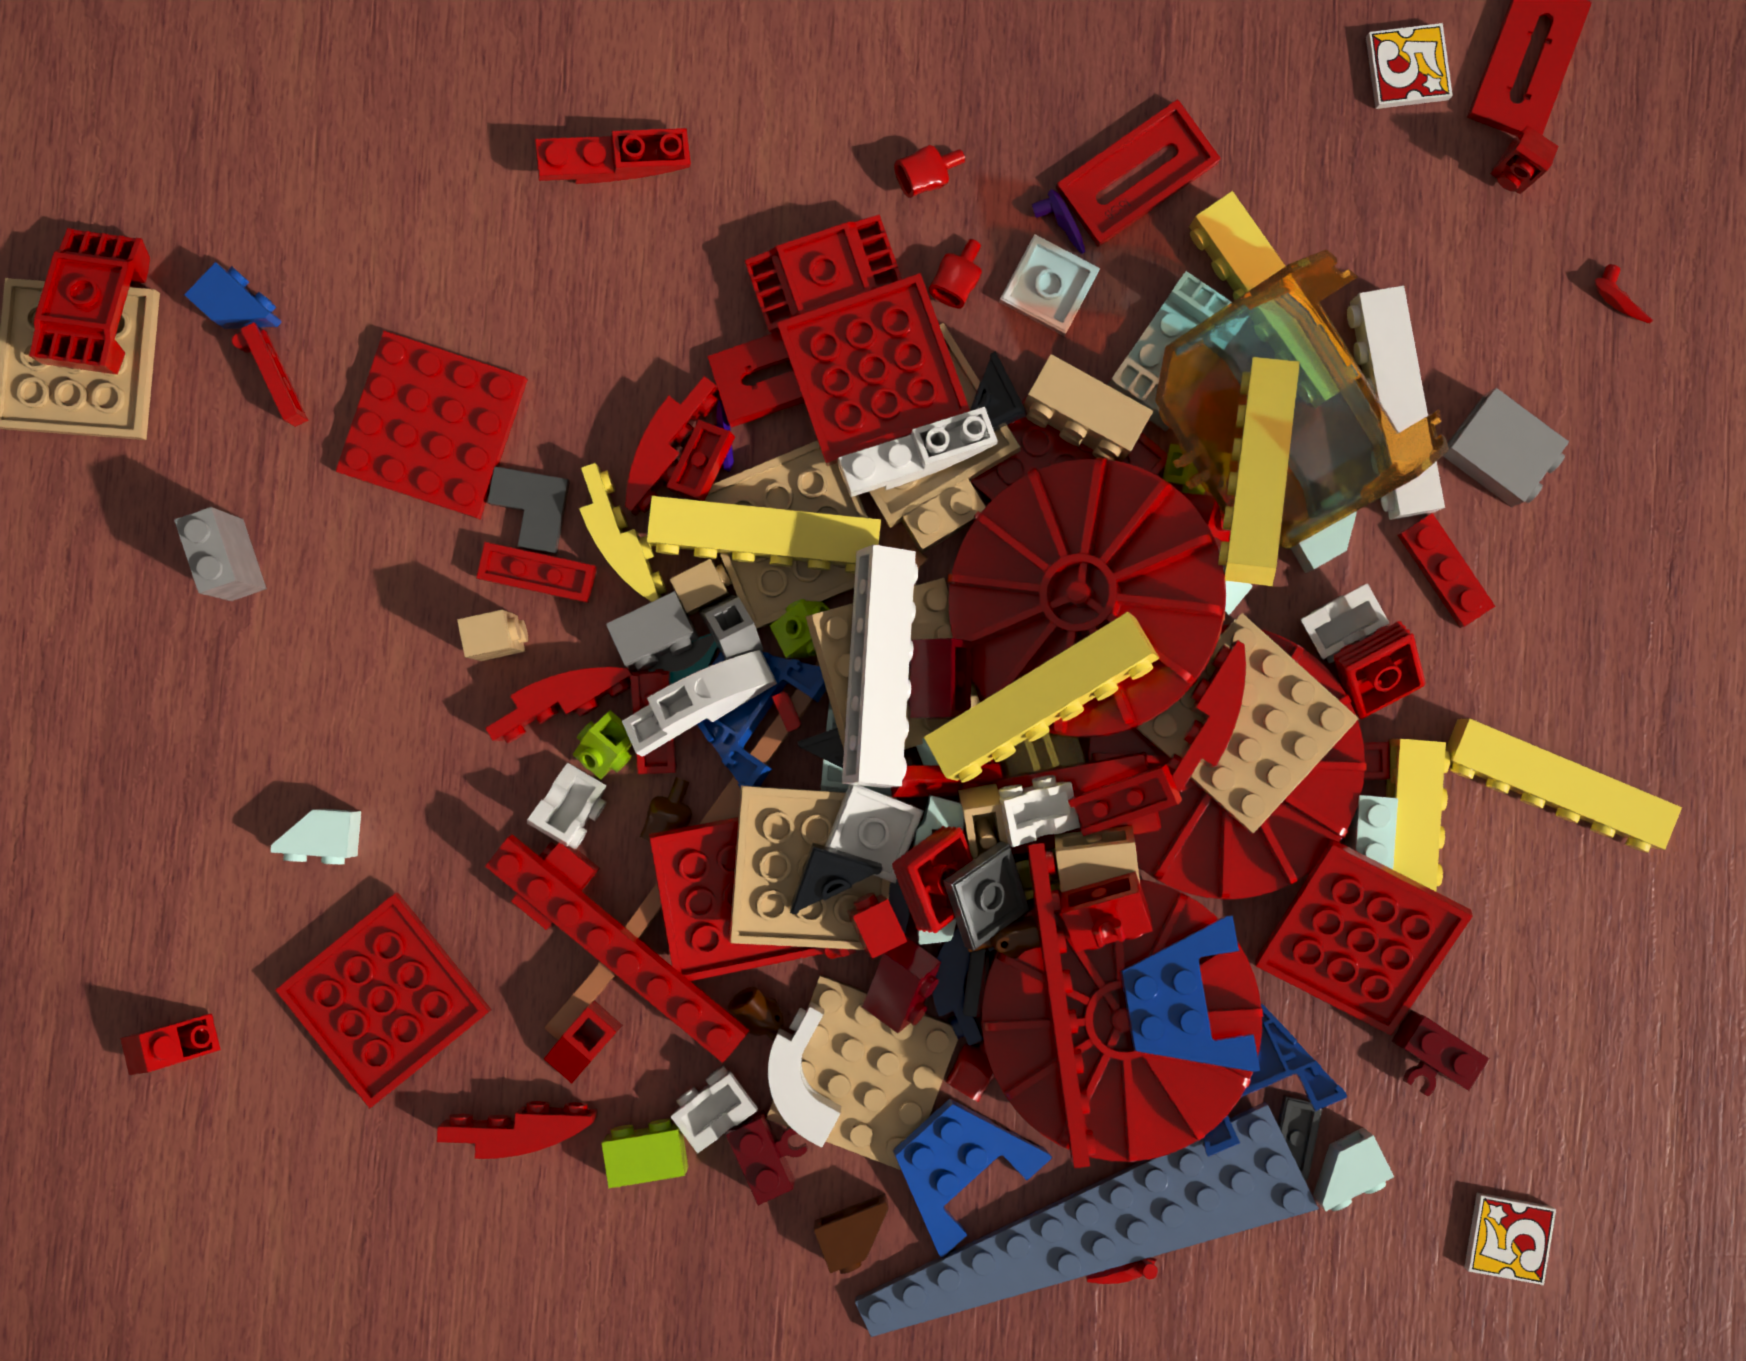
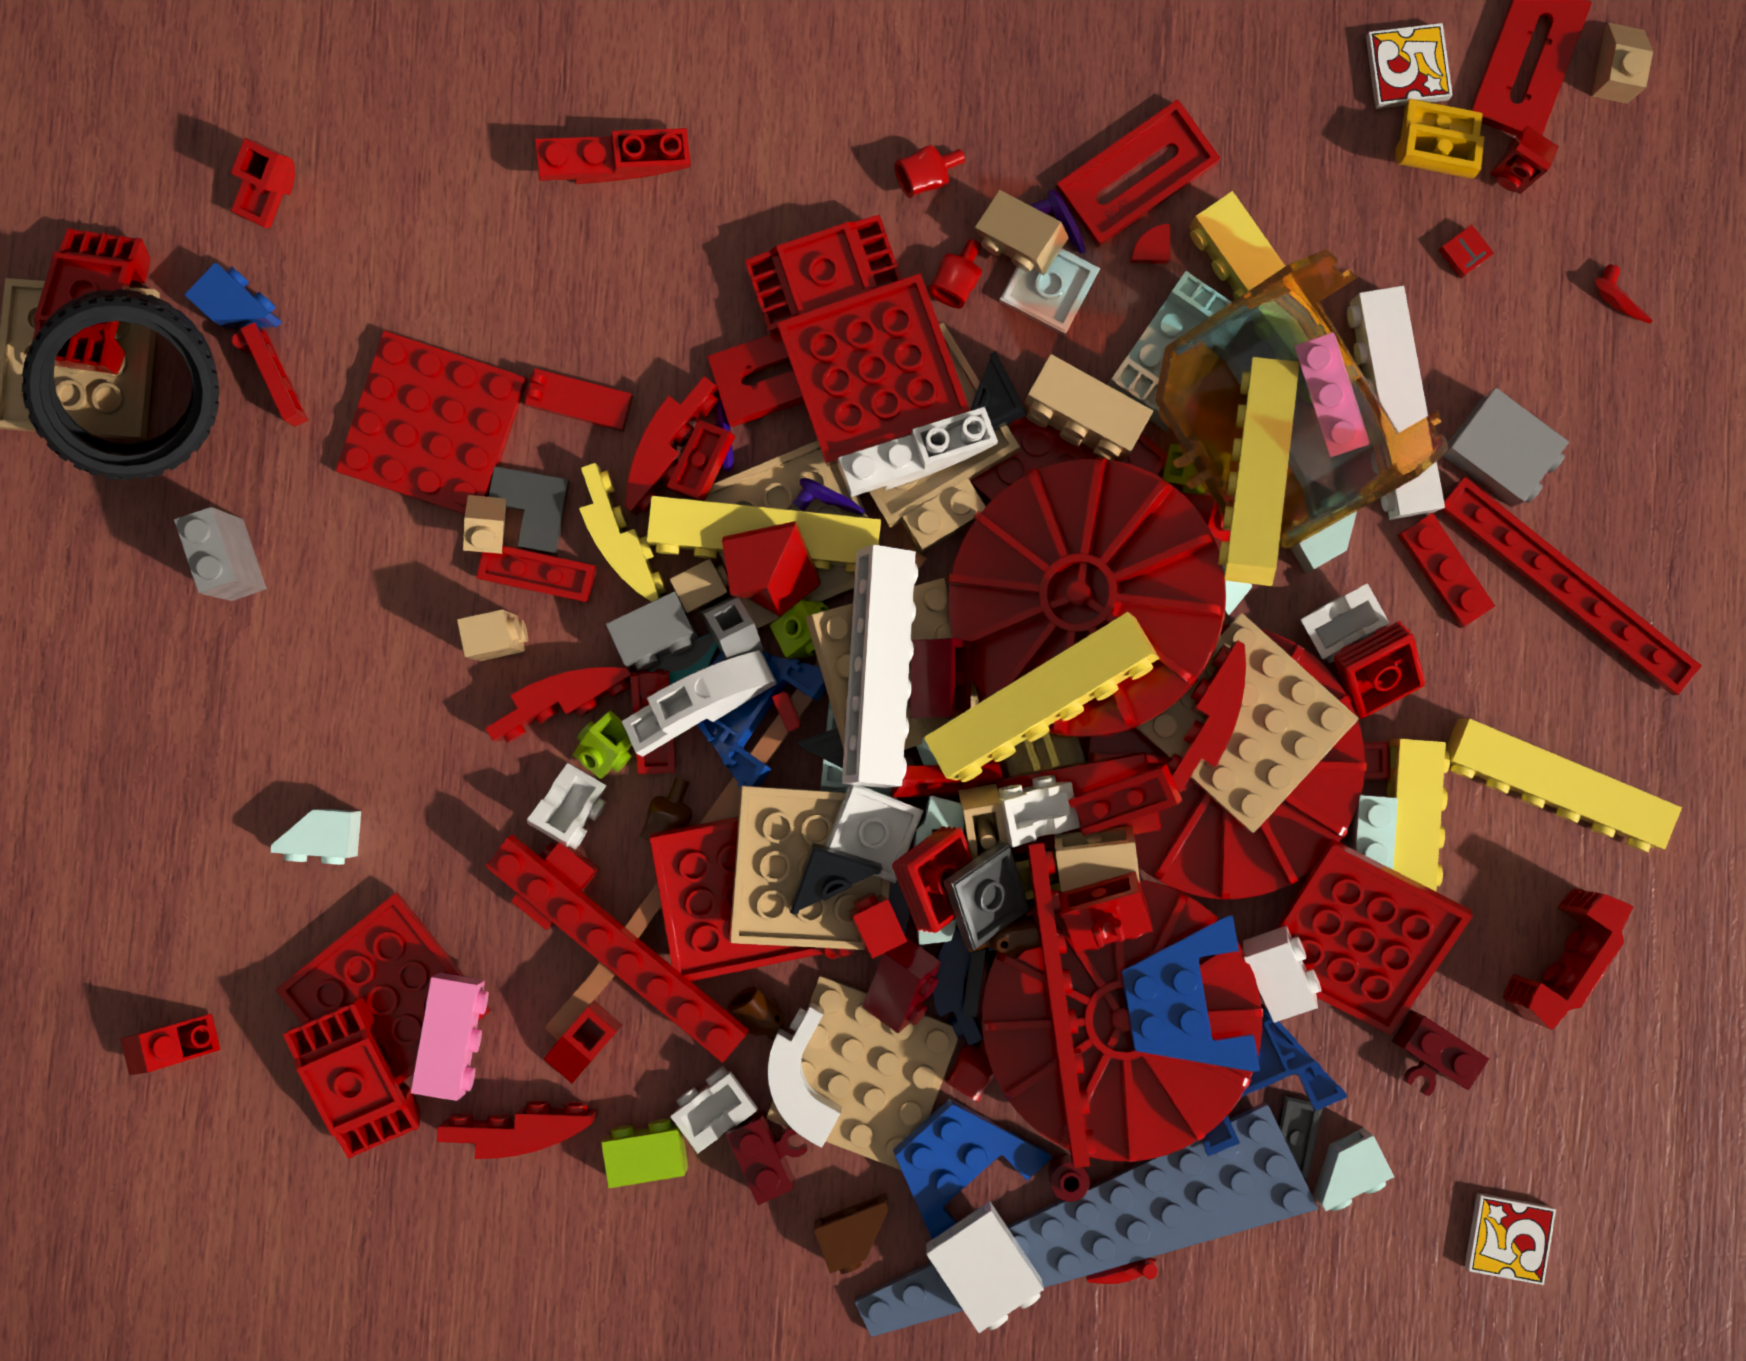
(92, 452): none -> black tyre
(265, 180): none -> red brick
(351, 1079): none -> red plate
(449, 1036): none -> bright pink brick
(484, 524): none -> tan brick
(578, 399): none -> red hinge
(770, 566): none -> red slope
(828, 496): none -> dark purple bar
(985, 1268): none -> white brick
(1021, 233): none -> tan brick
(1061, 1169): none -> dark red brick
(1153, 246): none -> red tile
(1282, 974): none -> white brick
(1332, 394): none -> bright pink brick
(1440, 139): none -> yellow brick
(1466, 251): none -> red tile
(1570, 587): none -> red plate
(1581, 965): none -> red plate
(1622, 63): none -> tan slope

